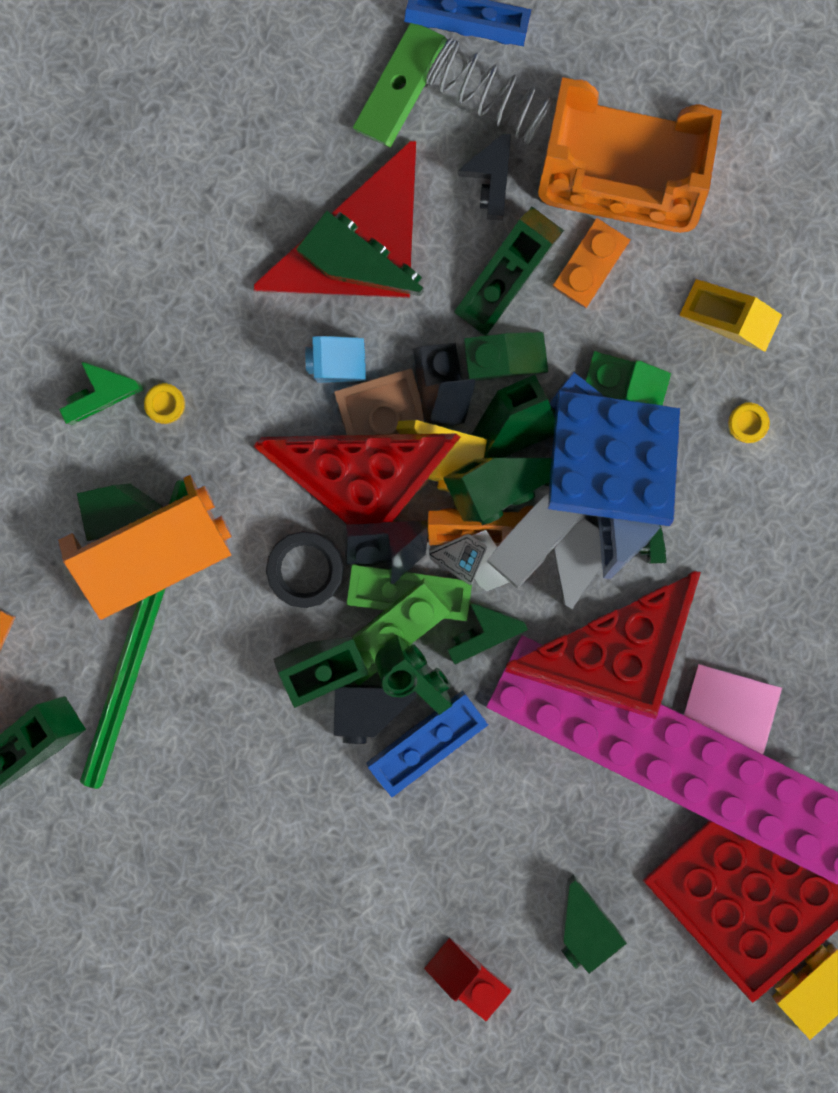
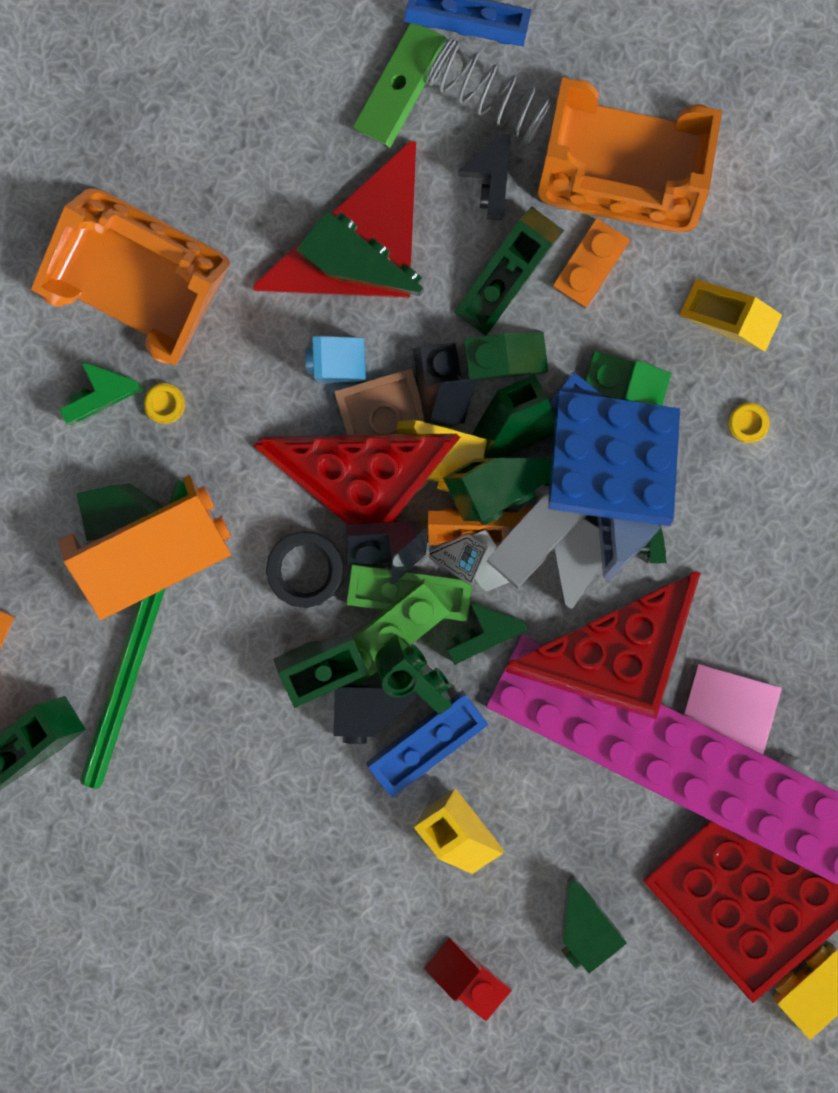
(131, 270): none -> orange windscreen
(457, 833): none -> yellow slope

